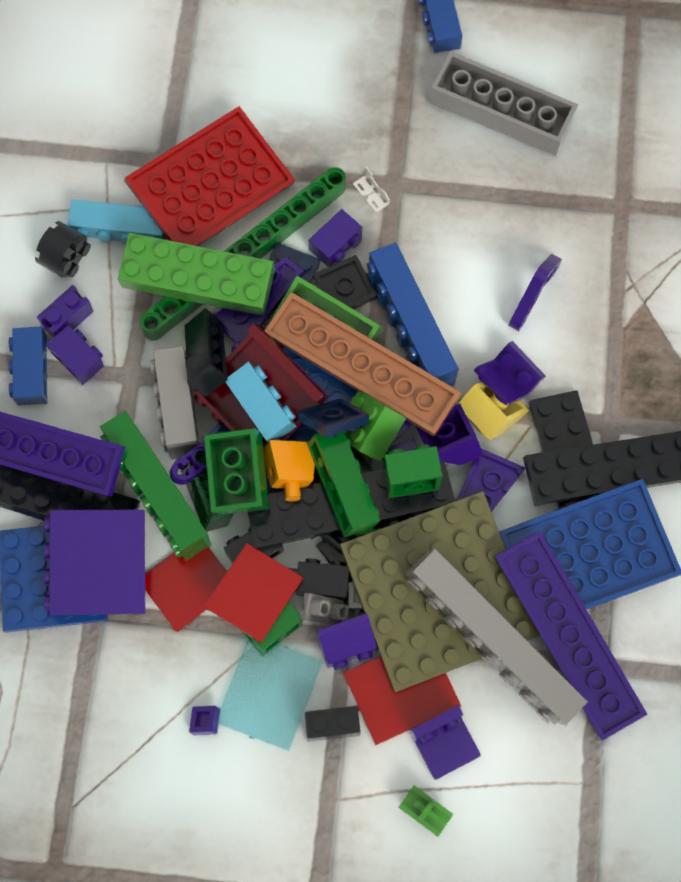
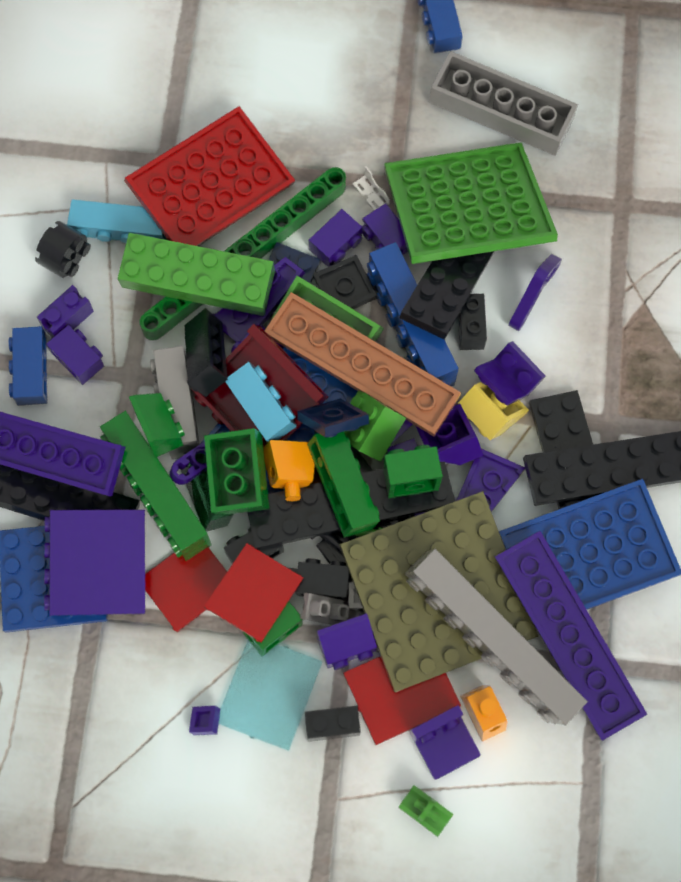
(157, 424): none -> green slope
(383, 229): none -> dark purple brick
(444, 292): none -> black plate
(469, 203): none -> bright green plate
(473, 324): none -> black brick
(485, 712): none -> light orange torso

